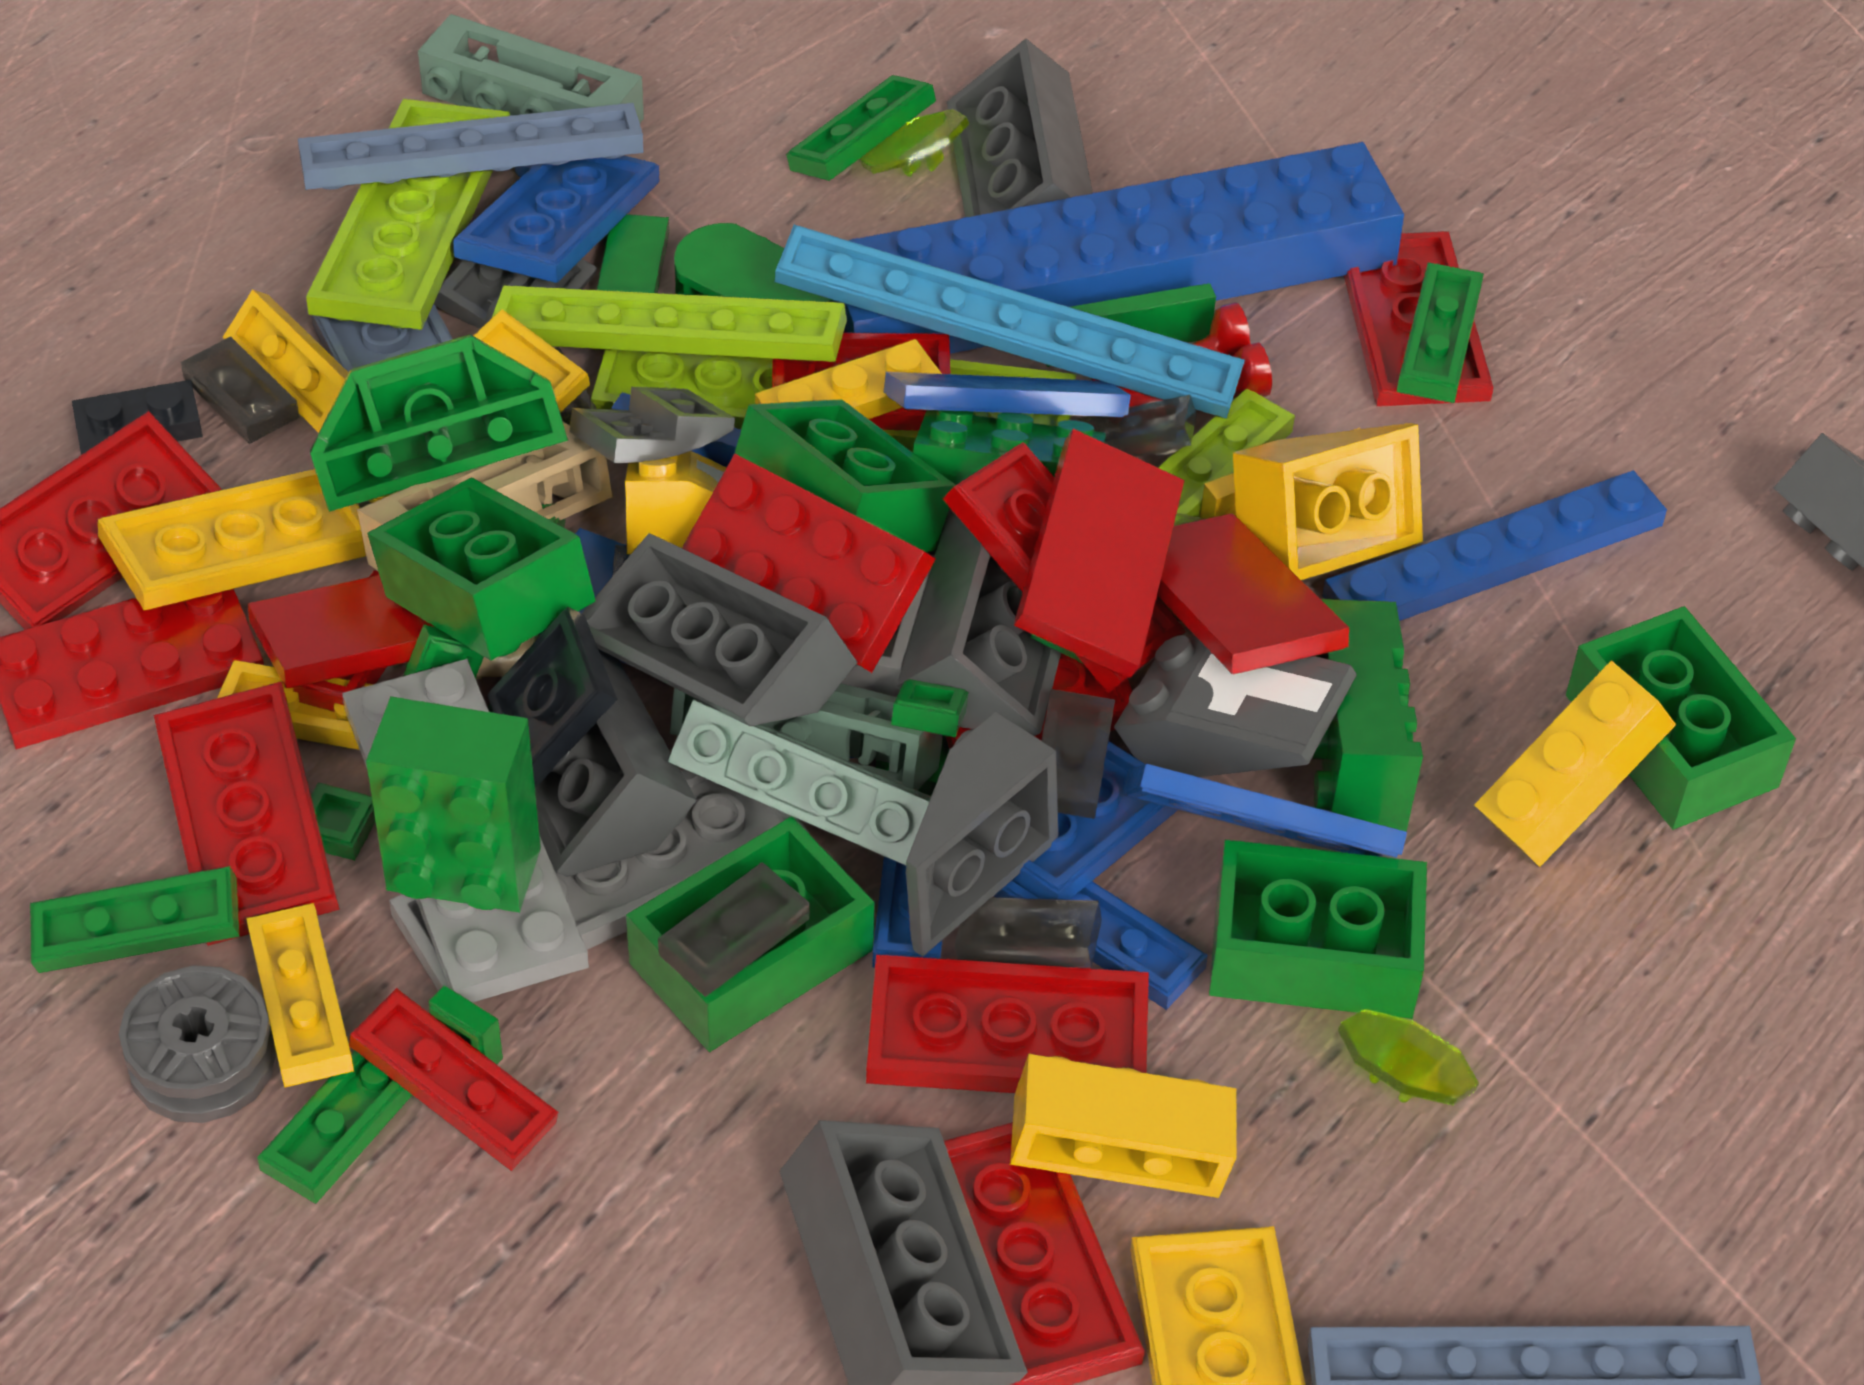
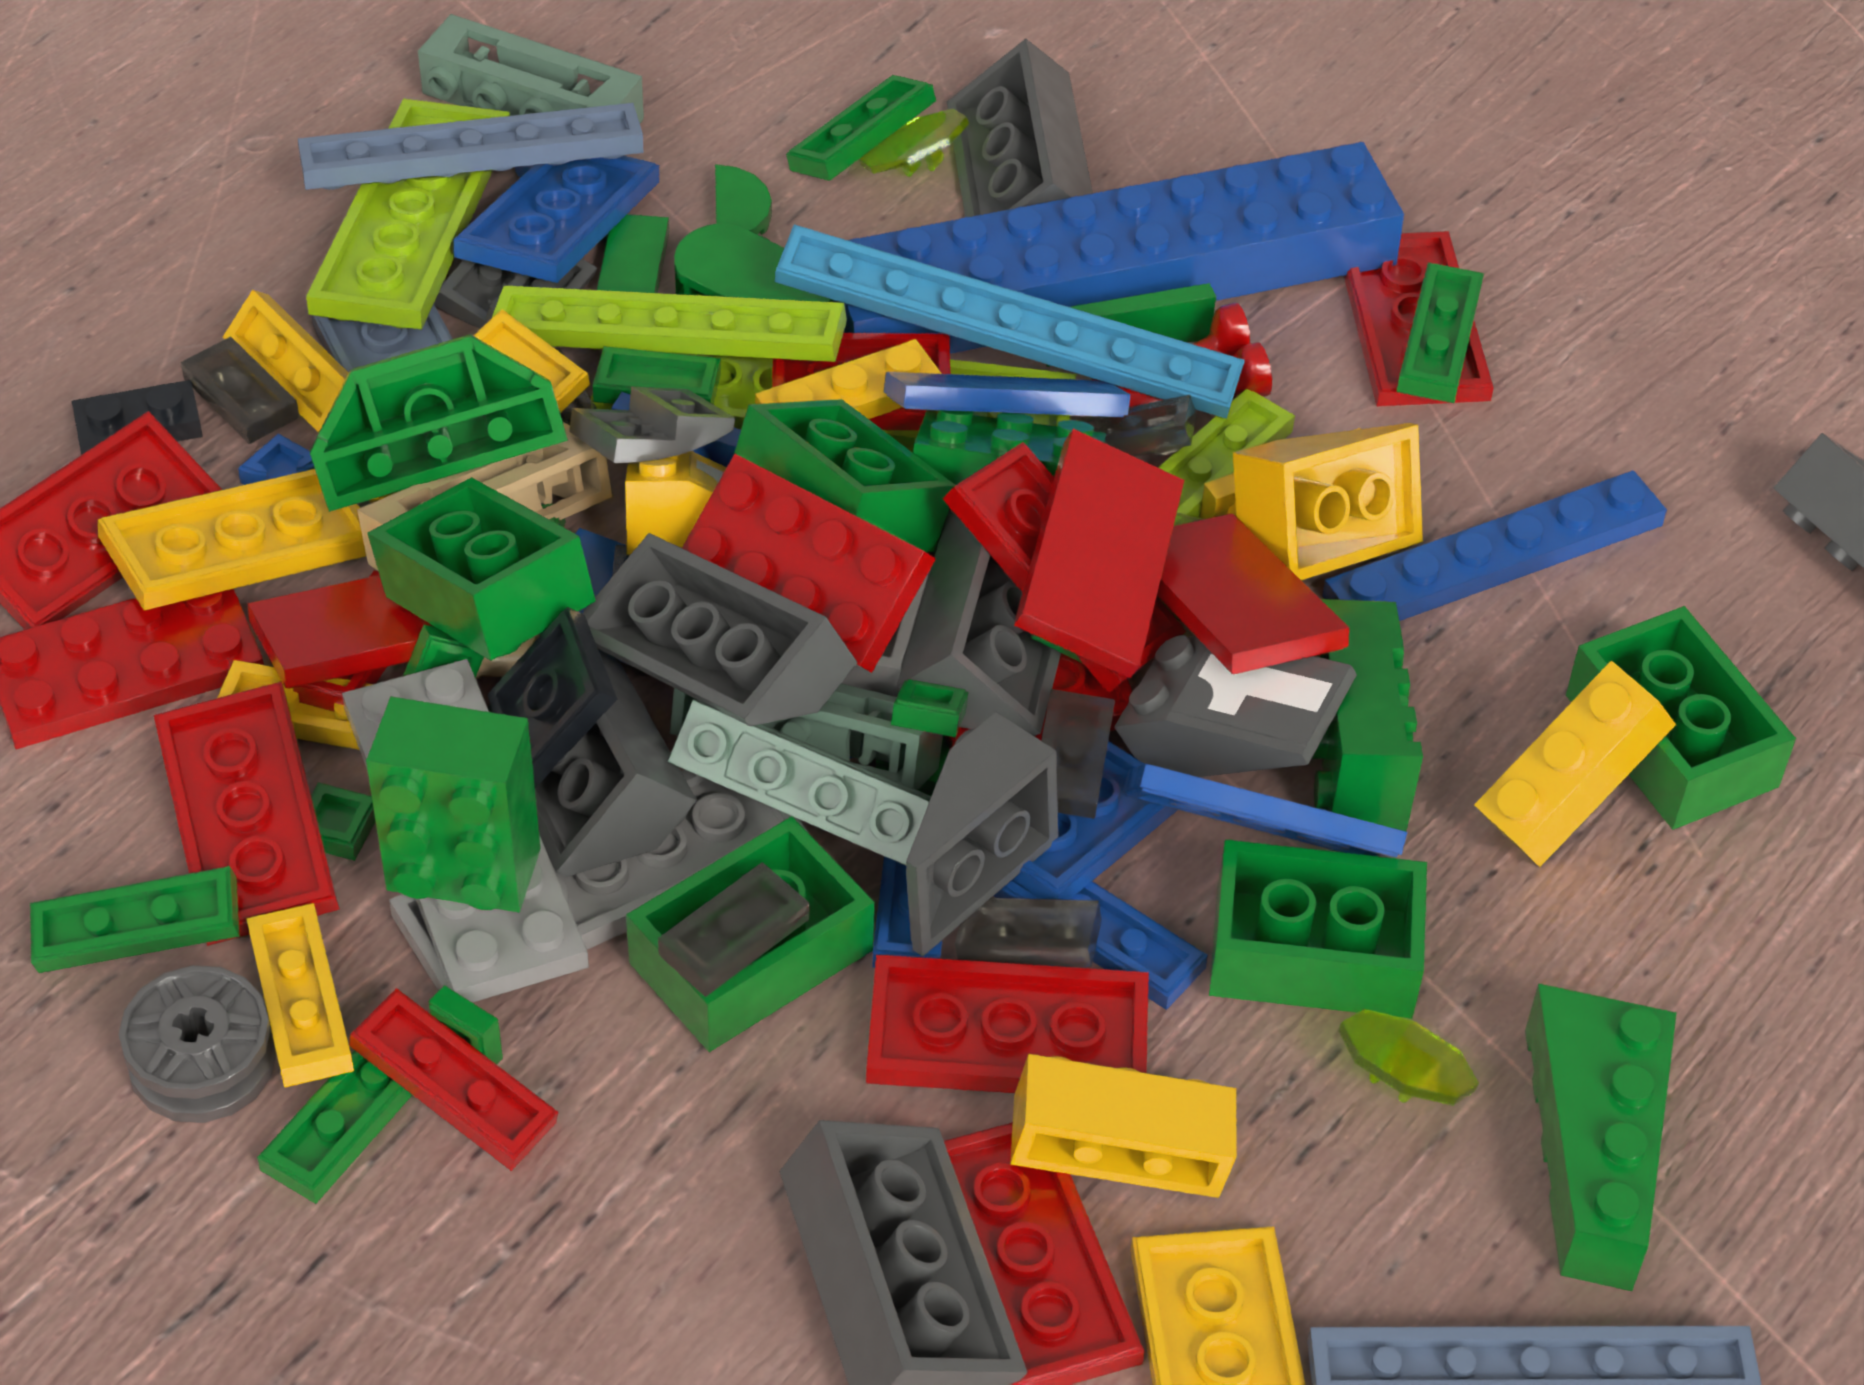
(274, 460): none -> blue tile
(628, 368): none -> green tile
(742, 199): none -> green tile
(1602, 1119): none -> green wedge

